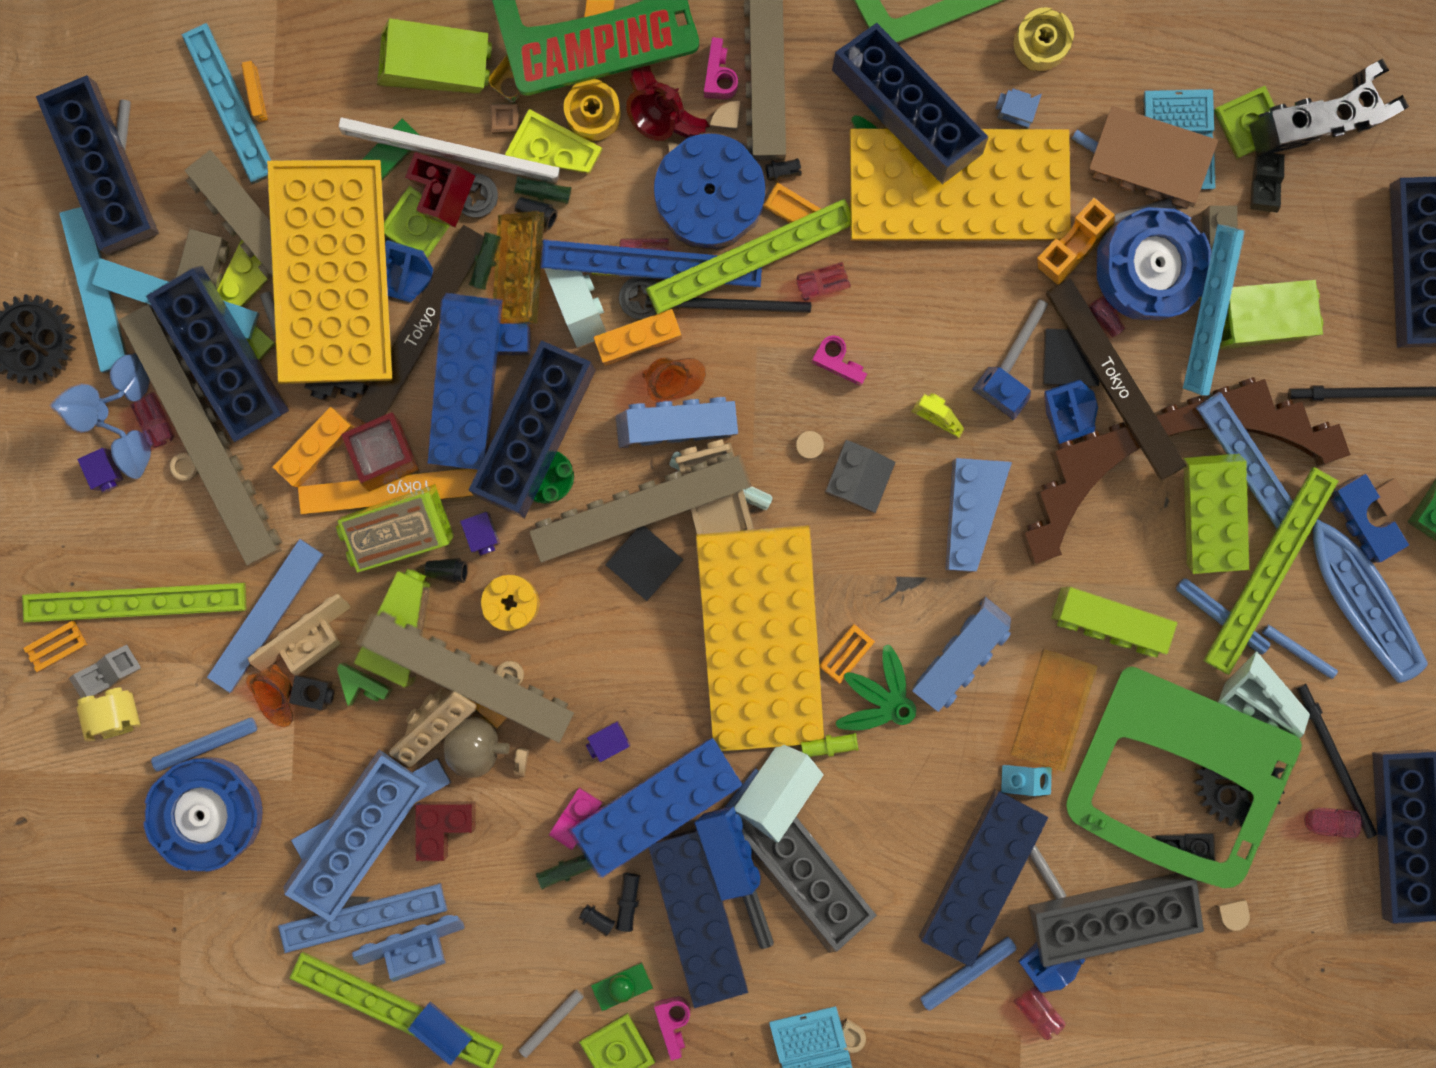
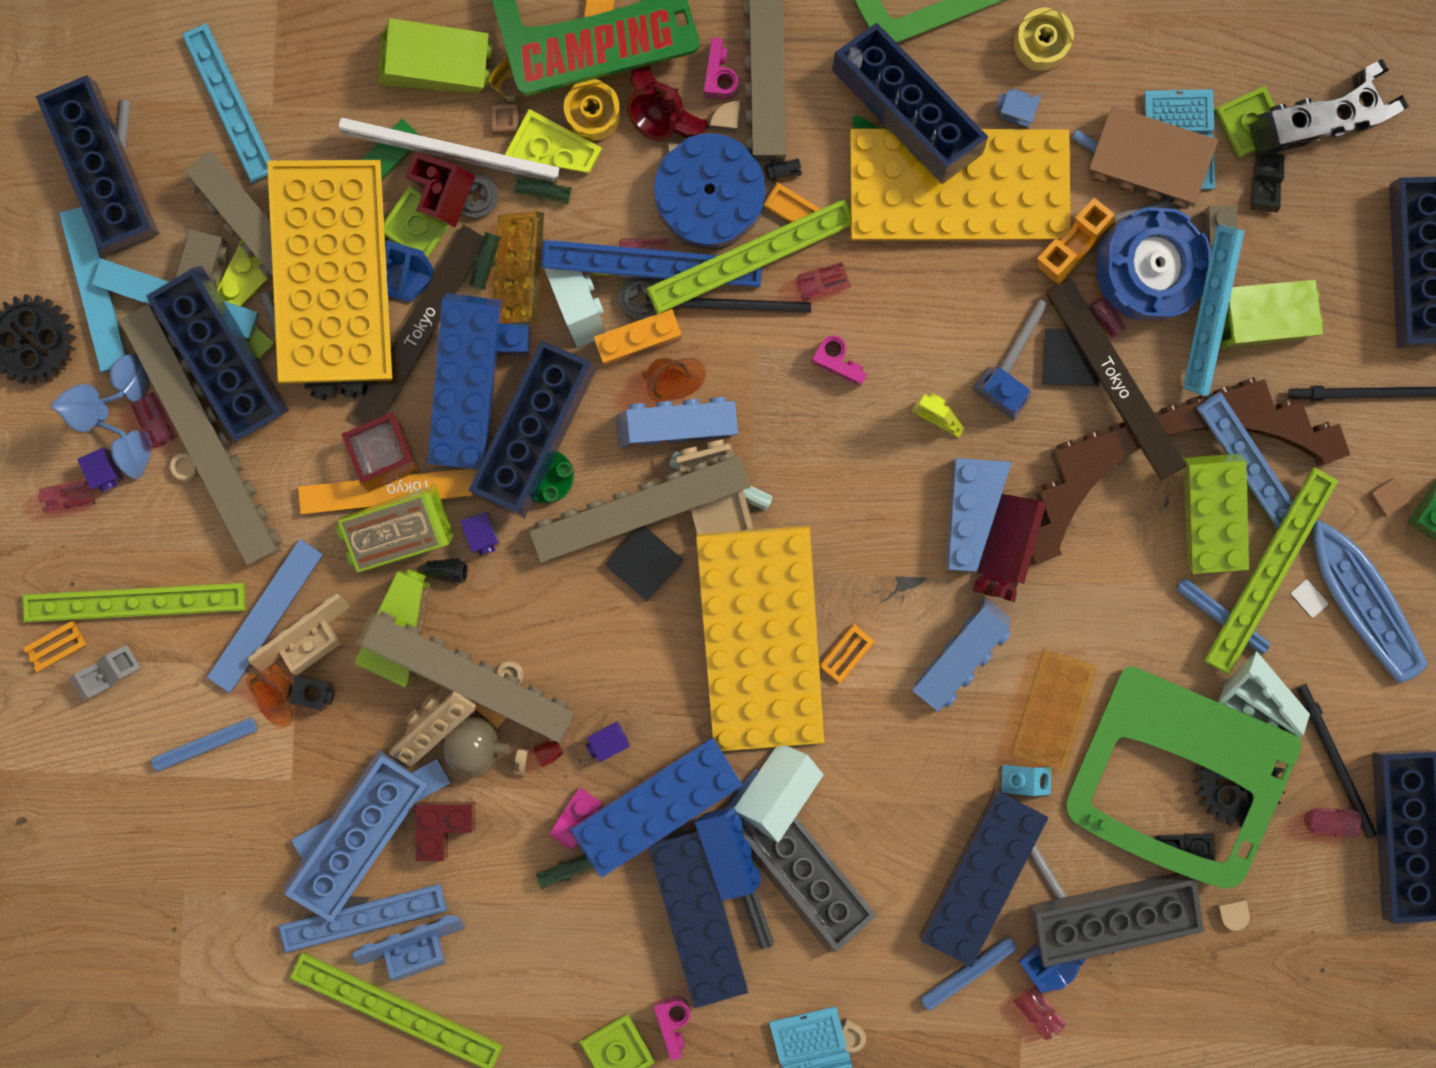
(66, 496): none -> clear pink arm
(108, 715): light yellow brick -> none
(176, 819): blue piece -> none
(254, 91): light orange tile -> none
(306, 453): light orange arch -> none
(355, 680): bright green slope -> none
(440, 1033): blue panel -> none
(496, 611): yellow brick -> none
(527, 205): black cone -> none
(548, 752): none -> clear red hose
(551, 1023): light grey bar -> none
(596, 920): black pin -> none
(622, 986): green tile -> none
(627, 902): black pin -> none
(809, 445): tan tile -> none
(830, 745): lime pin -> none
(860, 476): dark grey slope -> none
(889, 702): green plant -> none
(1009, 546): none -> dark red tile
(1071, 410): blue slope -> none
(1113, 620): lime brick -> none
(1299, 651): medium blue piece -> none
(1309, 598): none -> white sticker
(1353, 501): blue arch -> none

